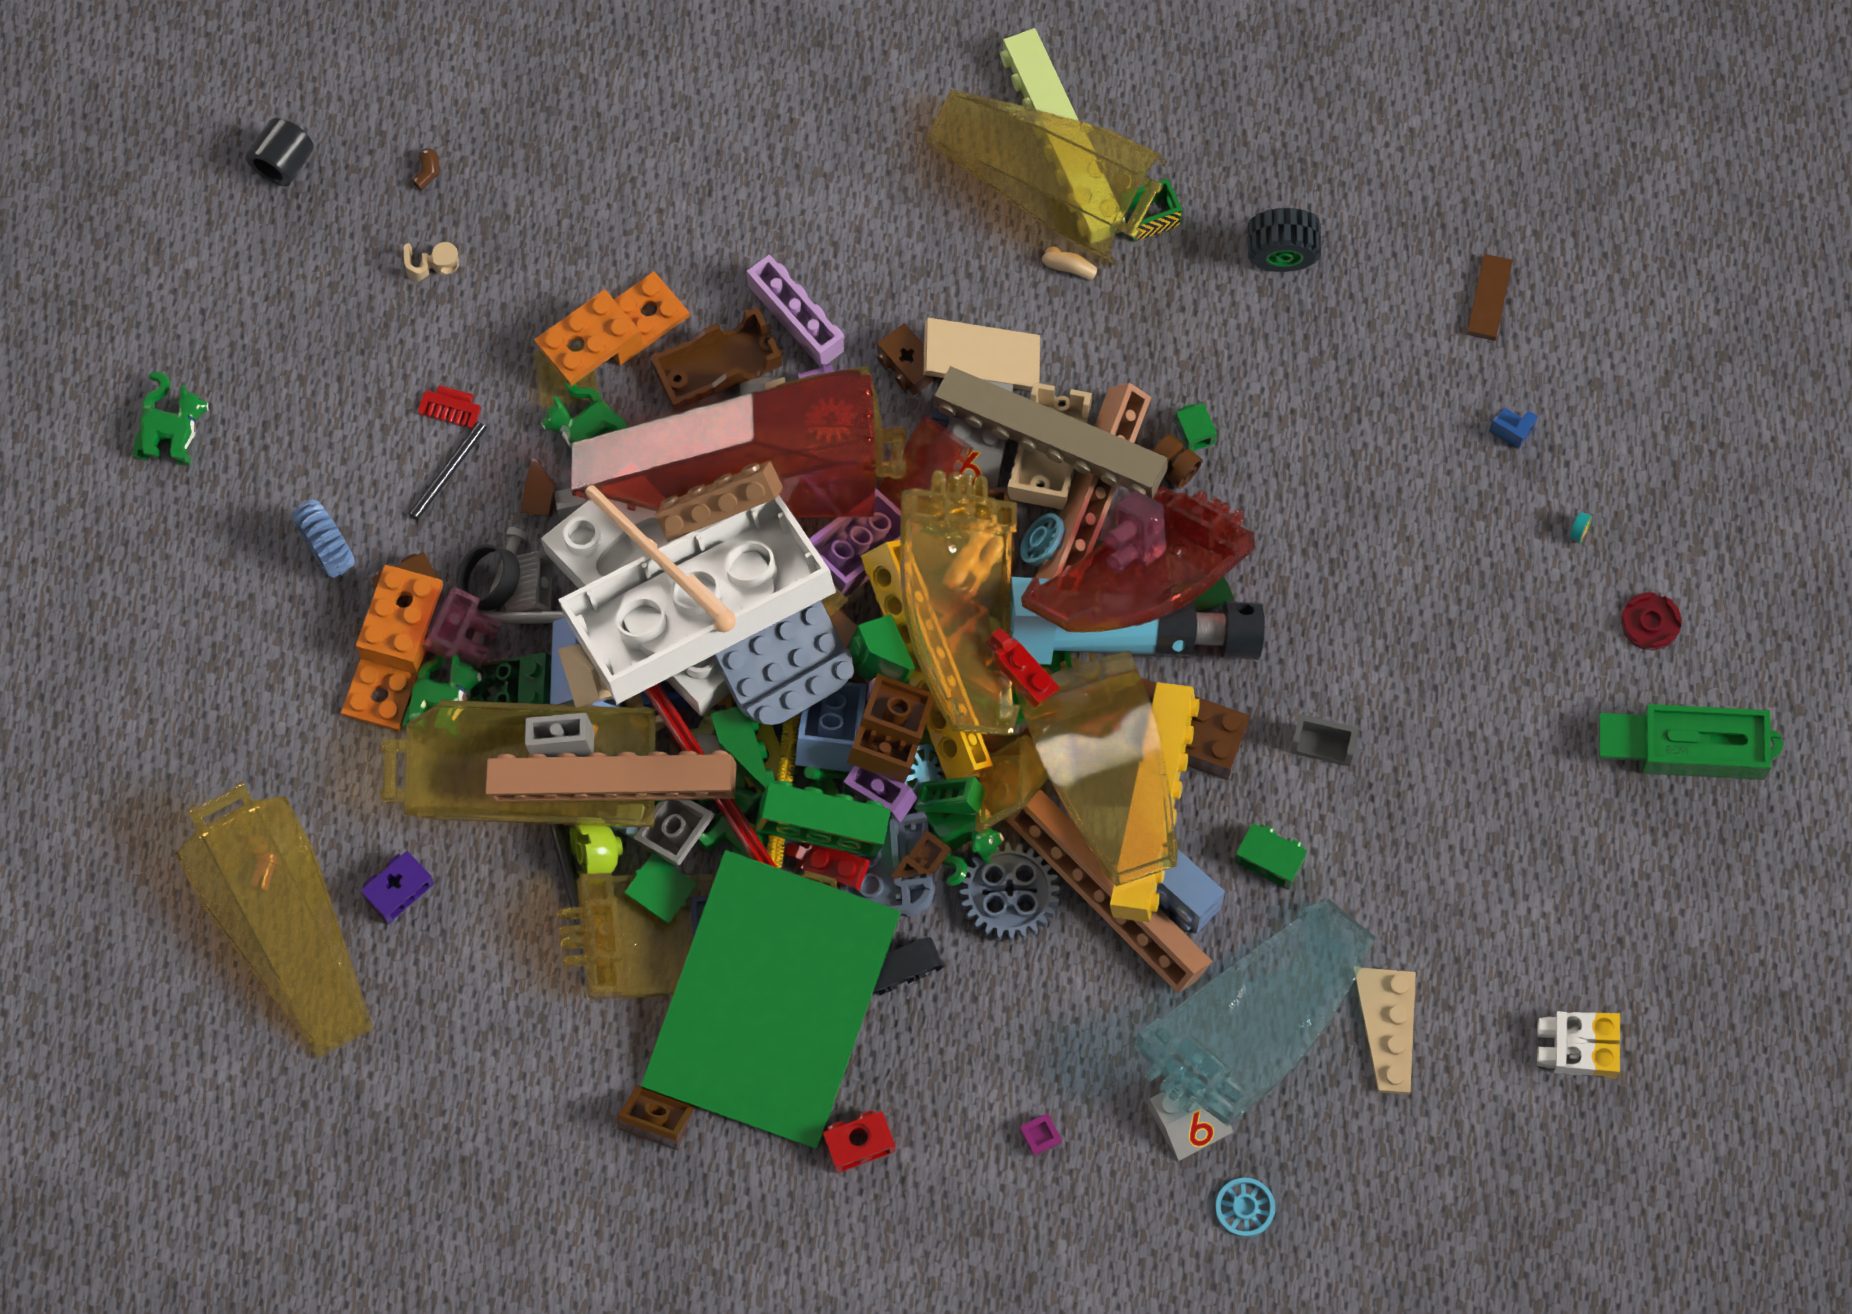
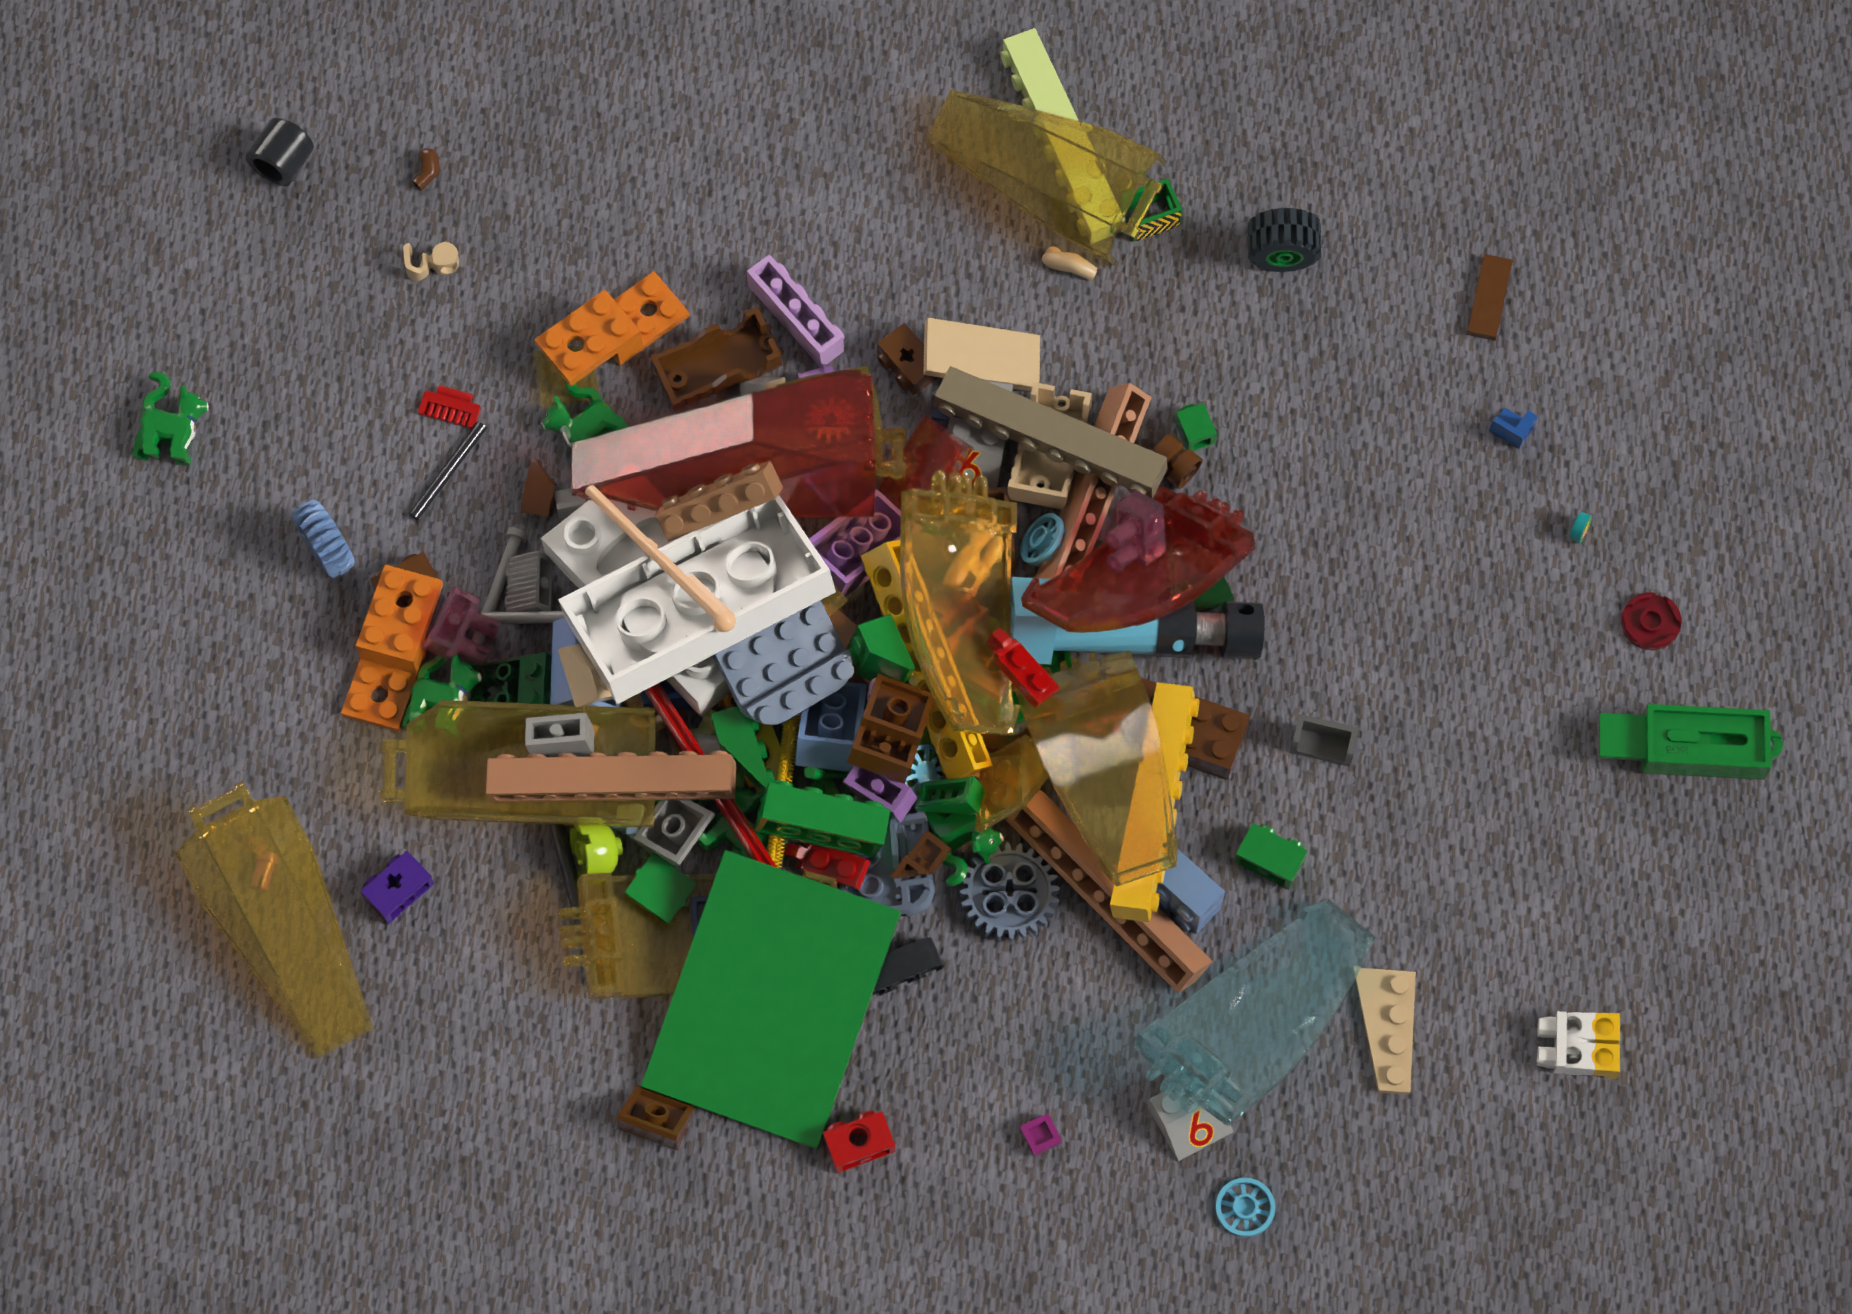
(507, 583): black tyre -> none

